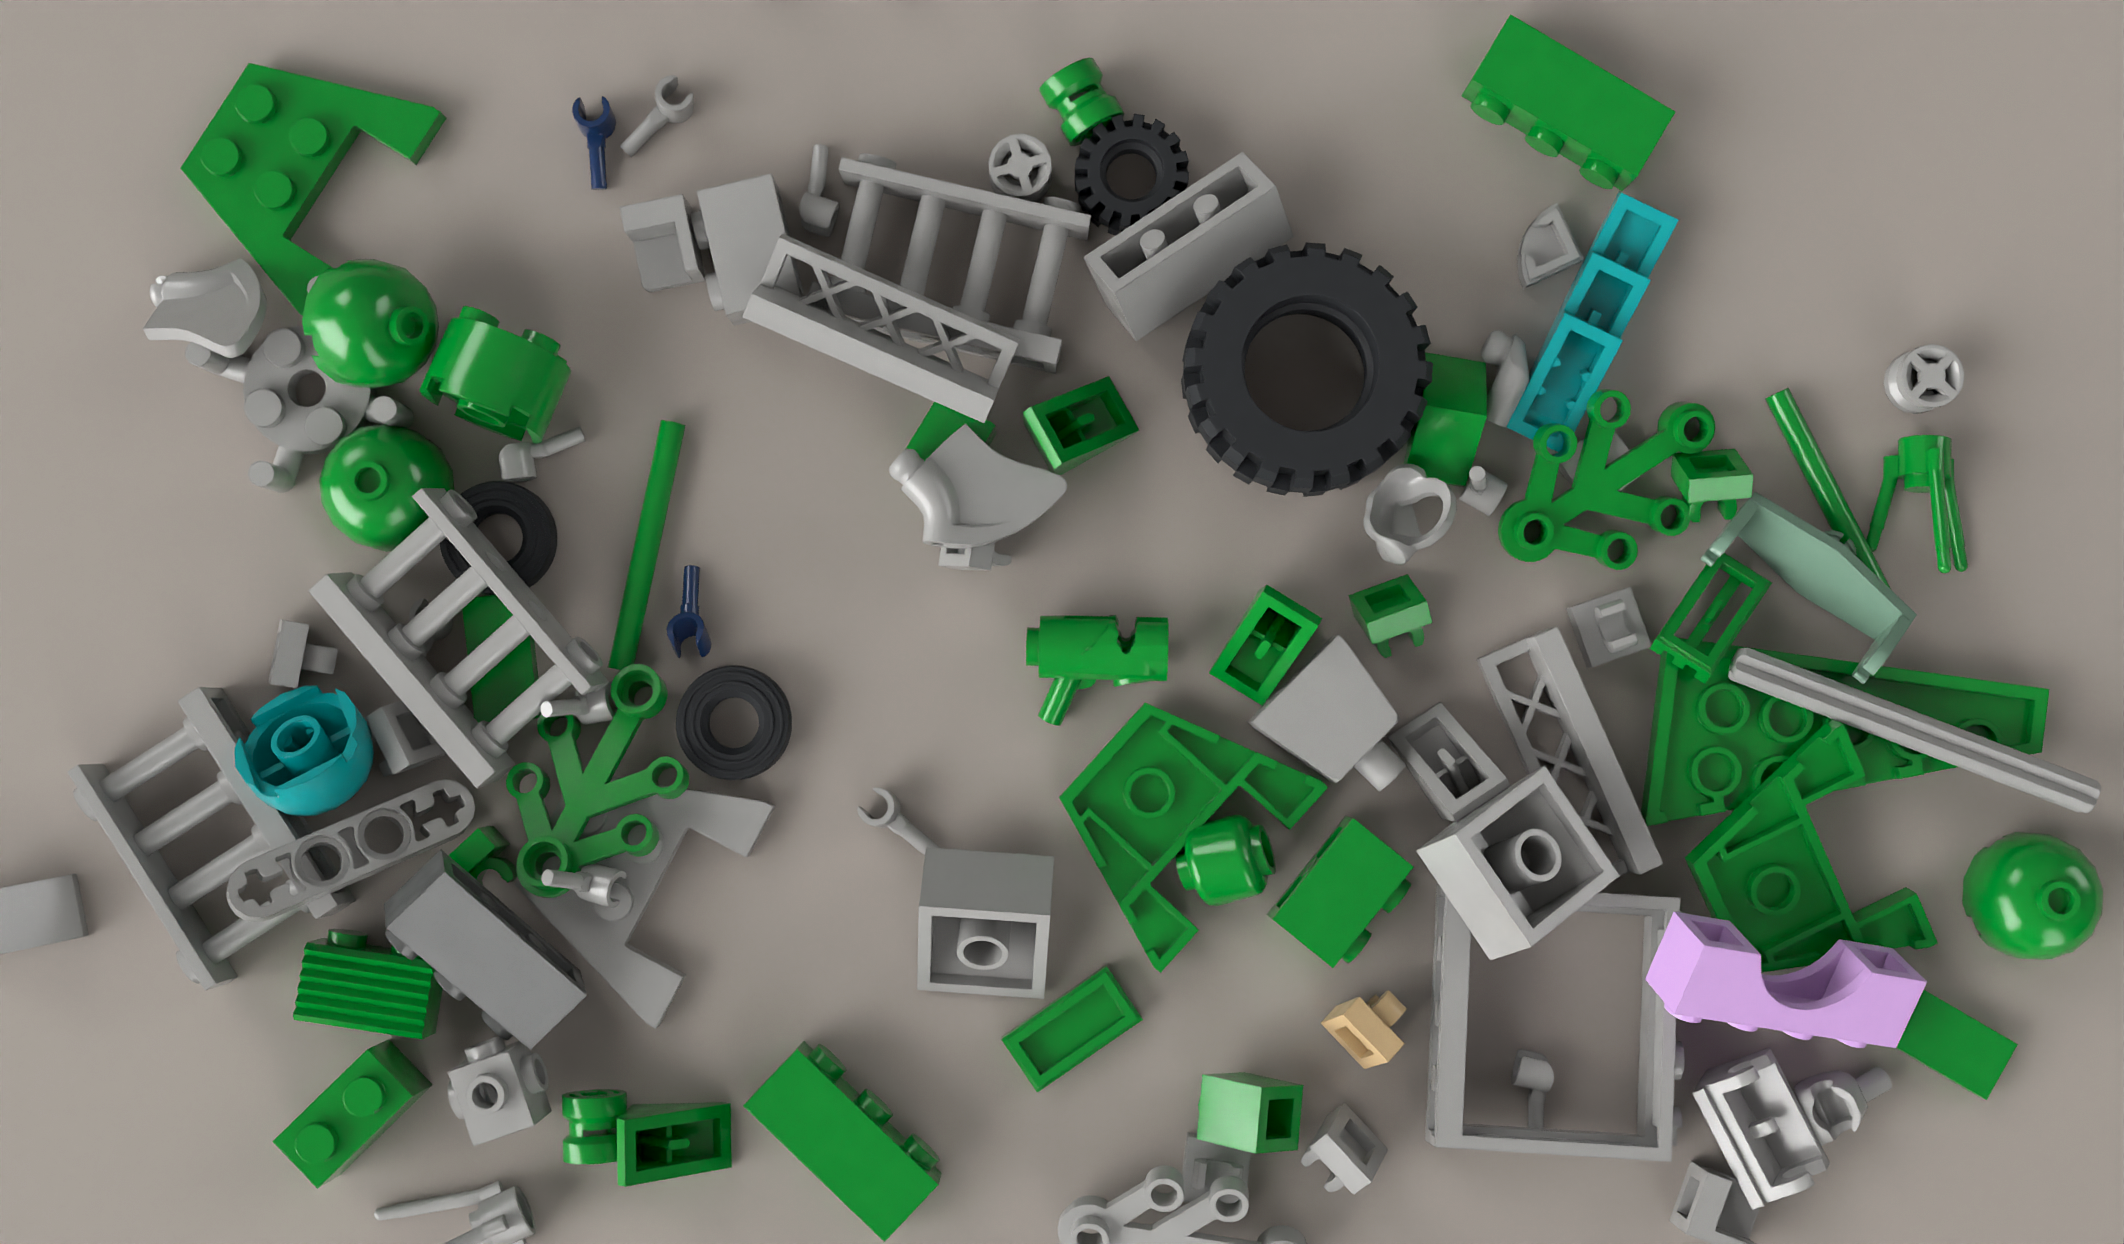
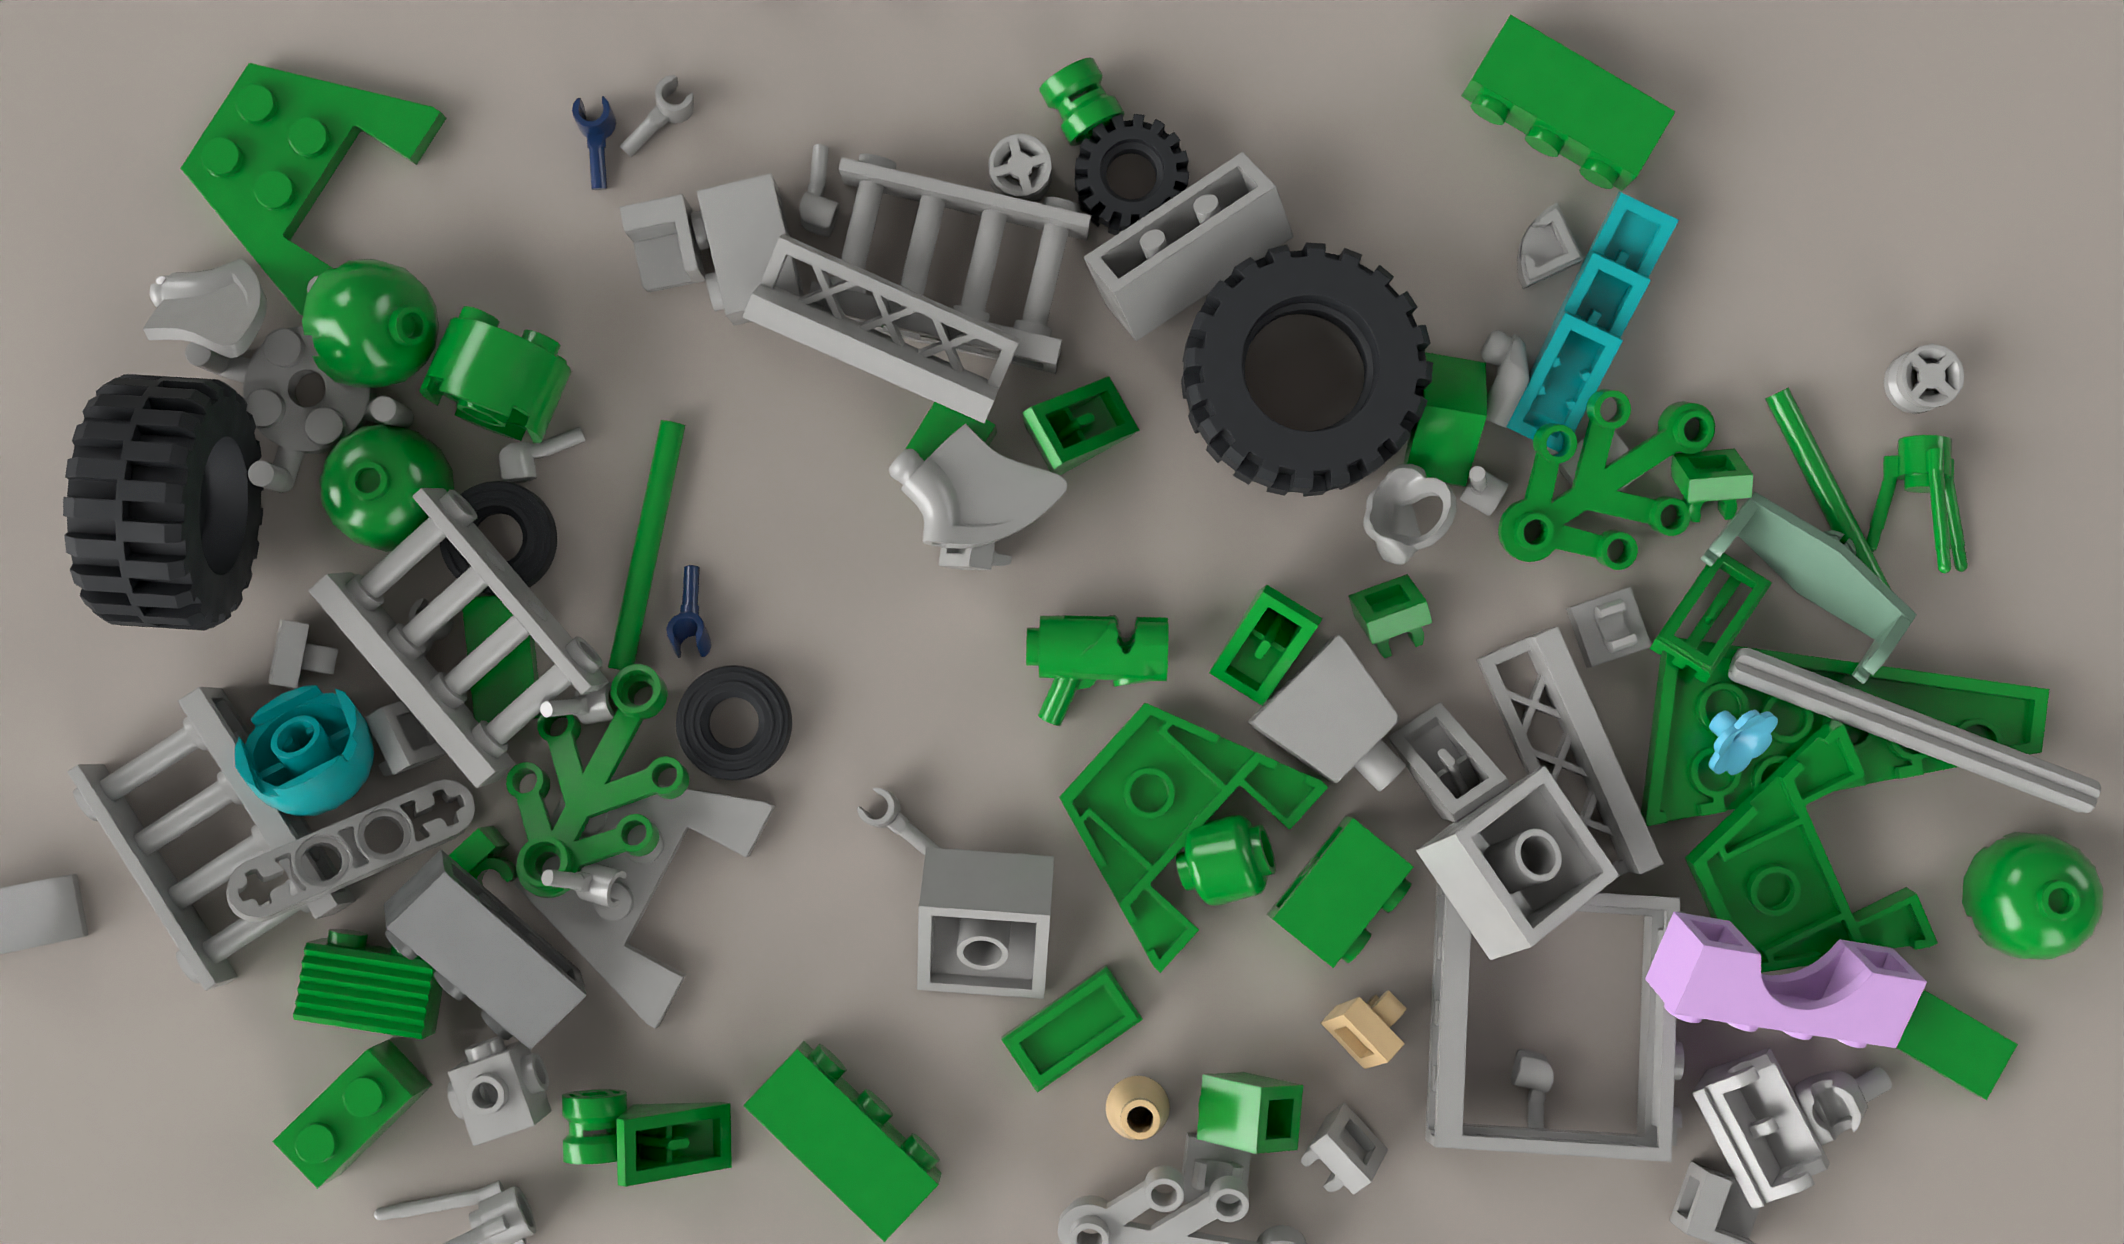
(163, 502): none -> black tyre
(1136, 1092): none -> tan cone
(1740, 739): none -> medium azure plant

